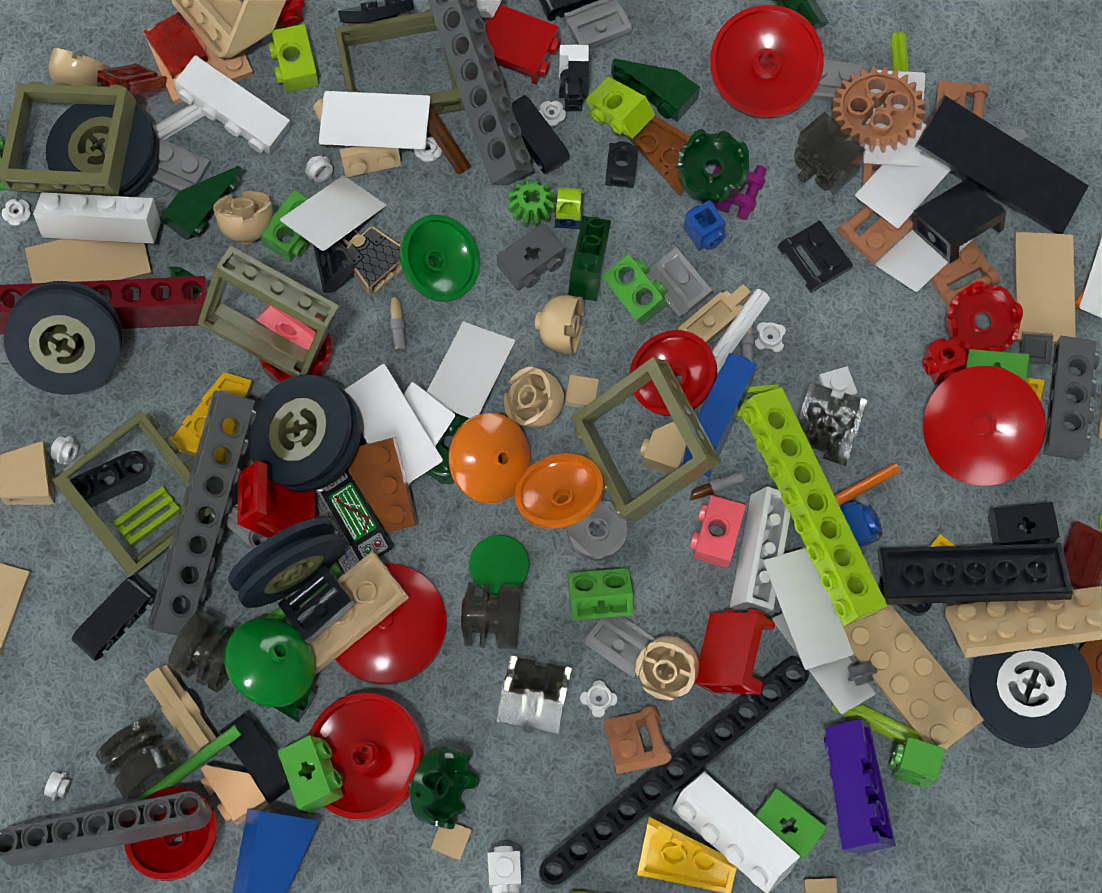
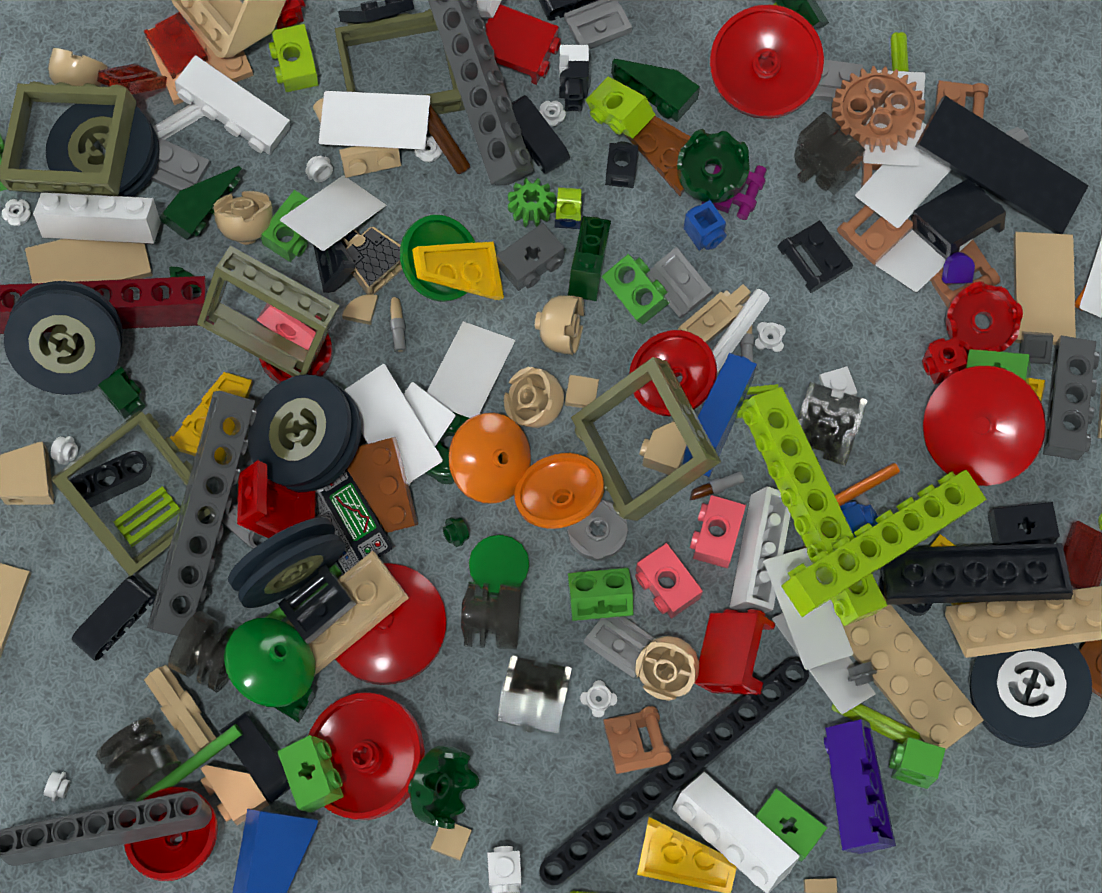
(122, 393): none -> dark green brick
(361, 309): none -> tan tile
(455, 531): none -> dark green plate
(461, 267): none -> yellow wing
(662, 564): none -> coral brick
(901, 532): none -> lime brick
(958, 269): none -> dark purple tile

